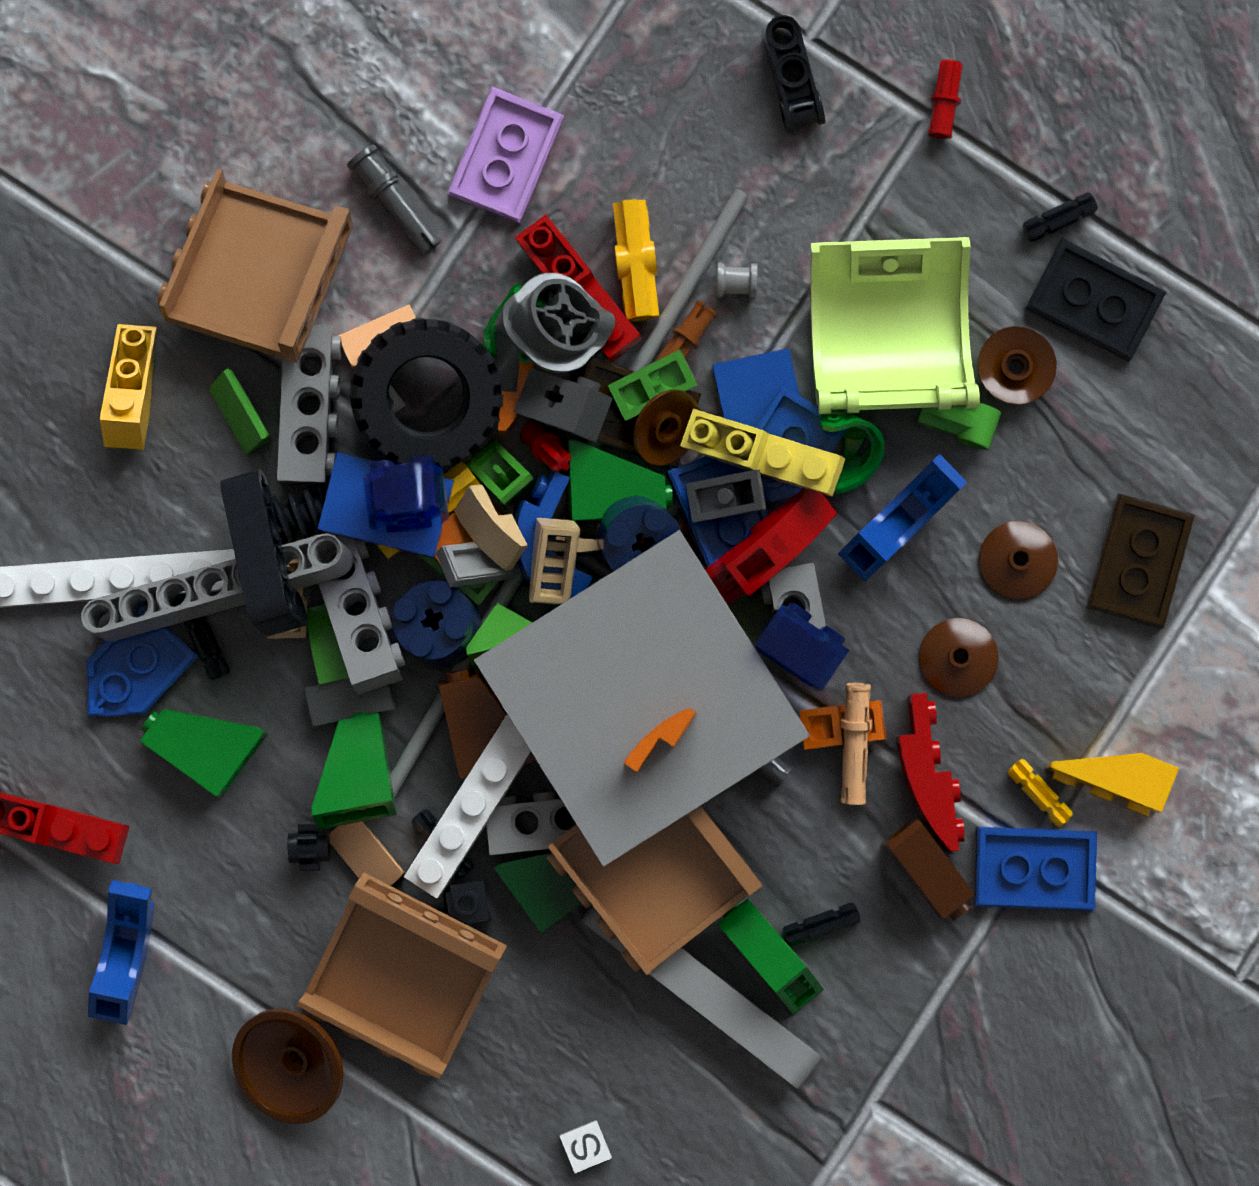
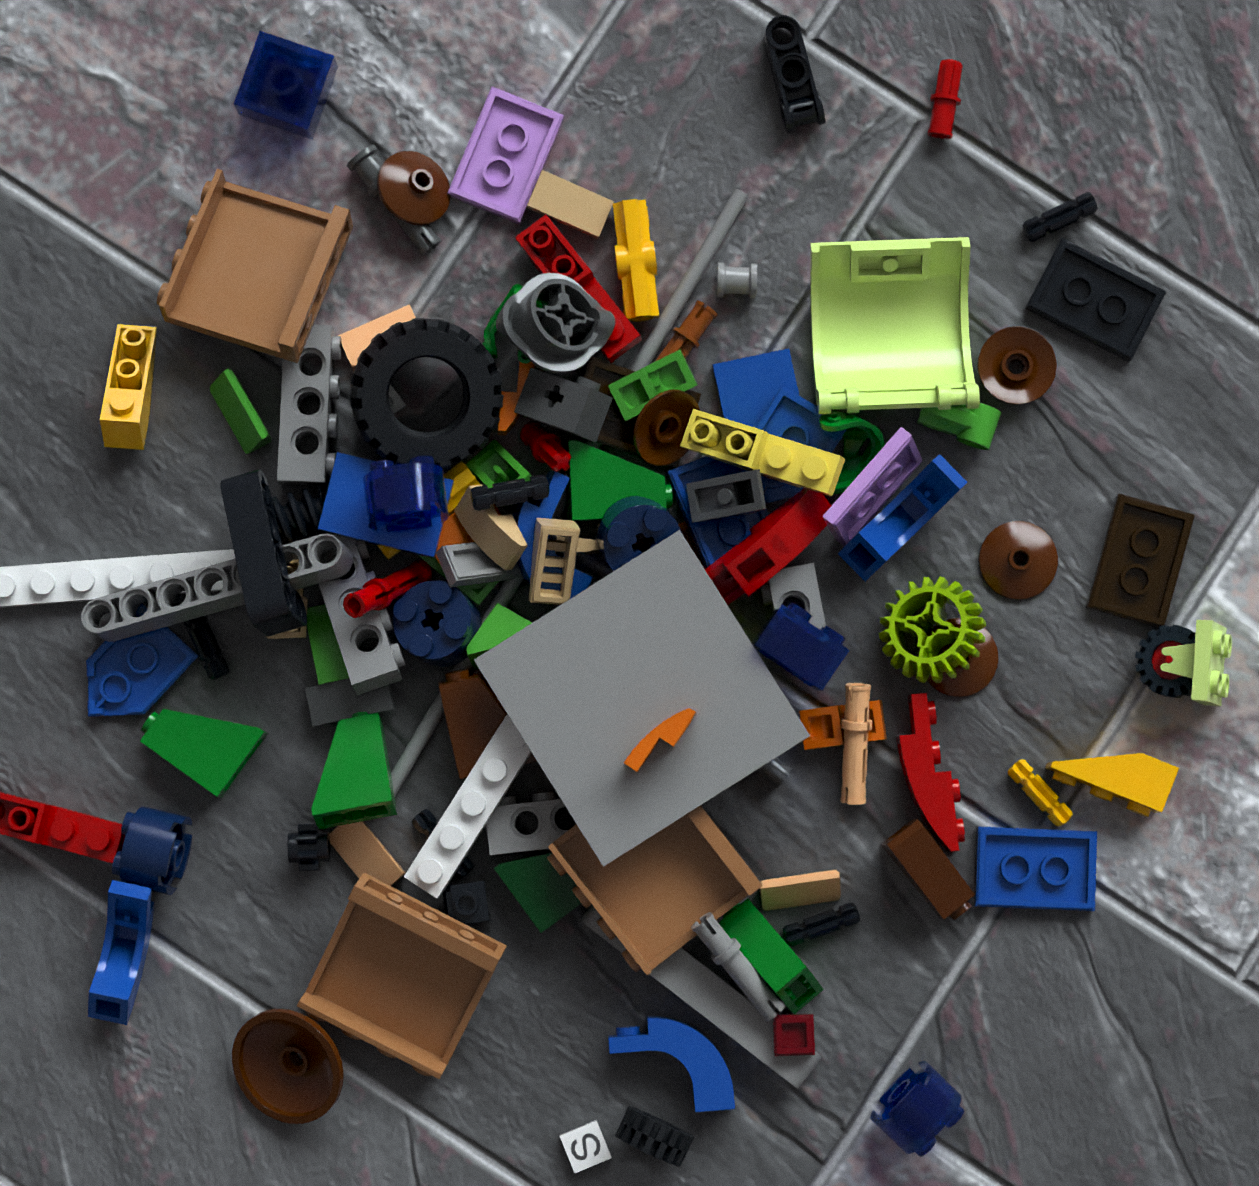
(153, 849): none -> dark blue brick
(286, 85): none -> clear blue brick
(379, 592): none -> red pin
(404, 196): none -> reddish brown dish
(509, 492): none -> black axle
(569, 204): none -> tan tile
(654, 1136): none -> black tyre
(703, 1061): none -> blue arch
(727, 953): none -> light grey pin
(793, 1035): none -> dark red tile
(800, 890): none -> light nougat slope
(873, 487): none -> lavender tile
(918, 1109): none -> clear blue brick
(935, 599): none -> lime gear
(1186, 662): none -> plate

